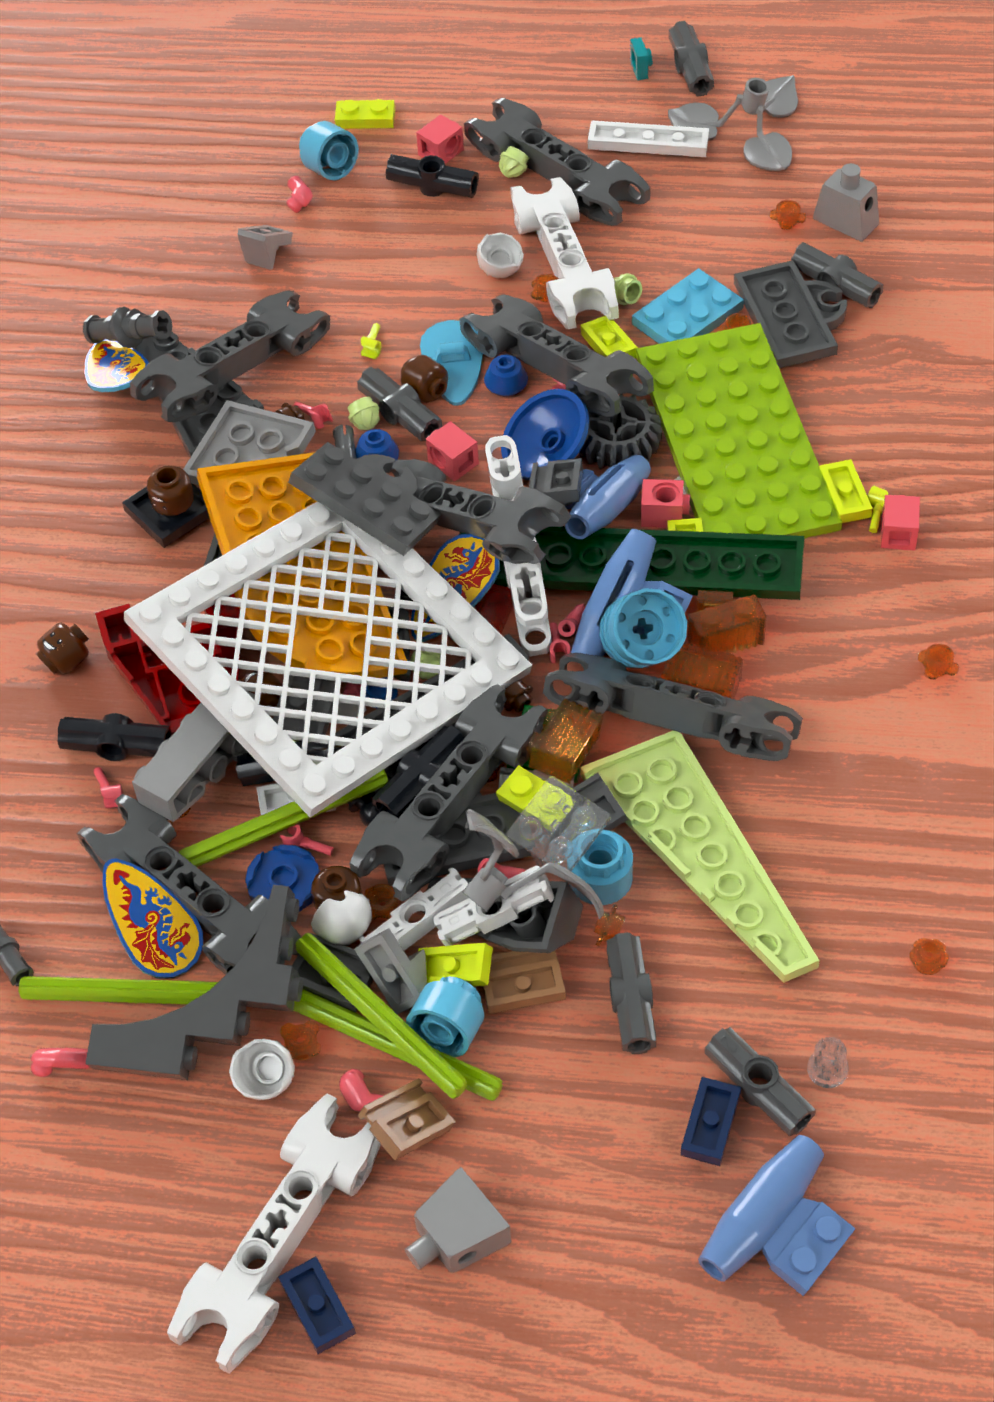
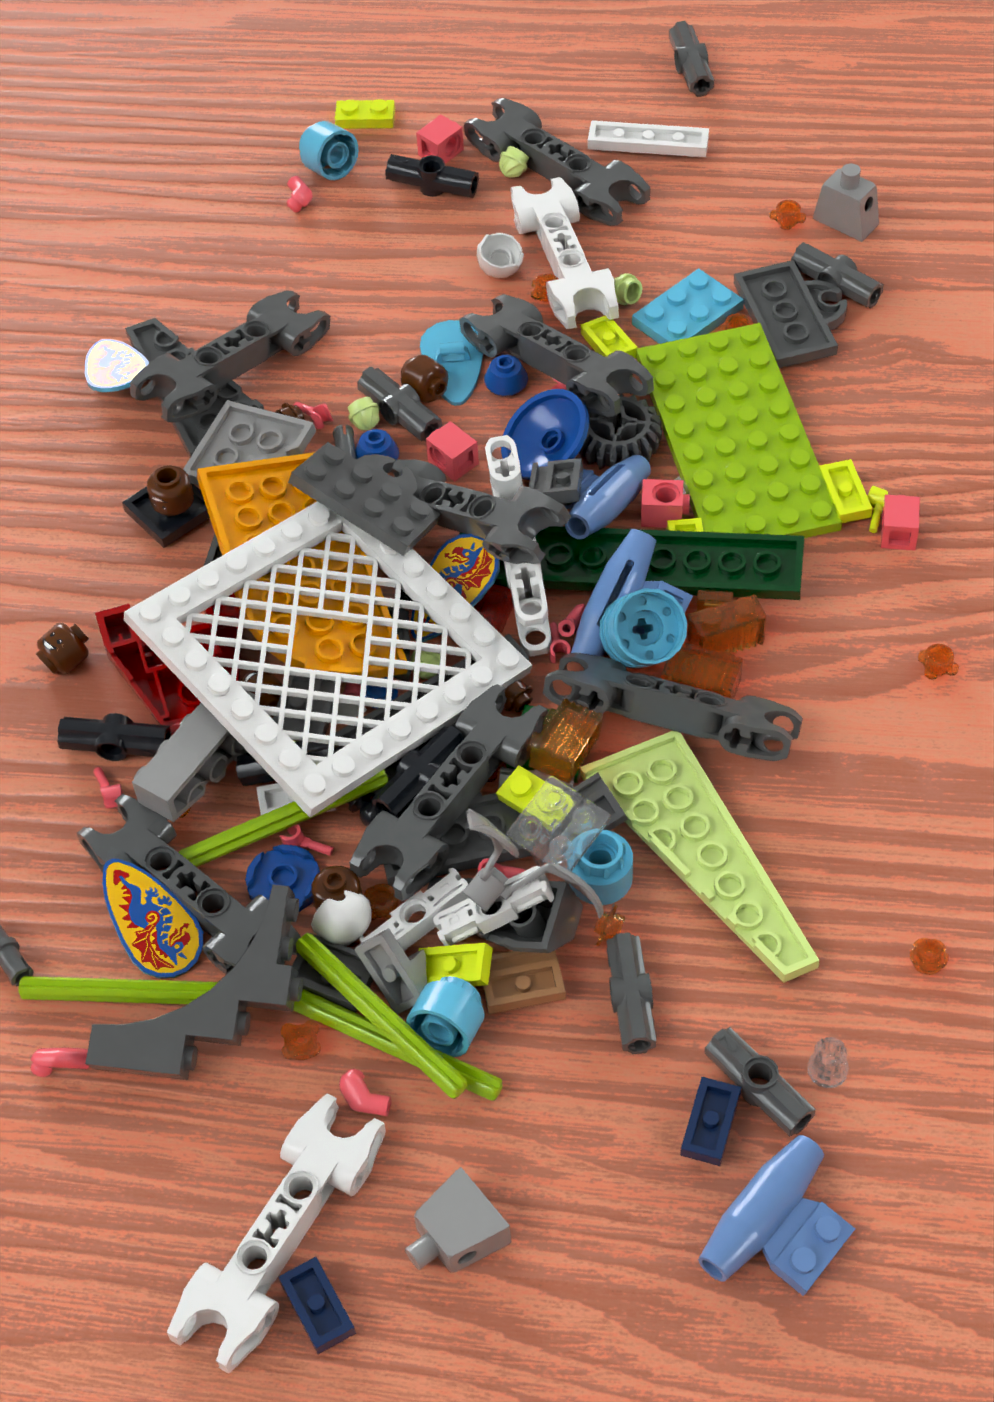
(127, 327): dark grey piece -> none
(261, 243): light grey slope -> none
(262, 1069): white hair -> none
(370, 345): neon yellow hand -> none
(406, 1119): medium nougat plate -> none
(640, 58): teal plate -> none
(774, 96): light grey plant -> none

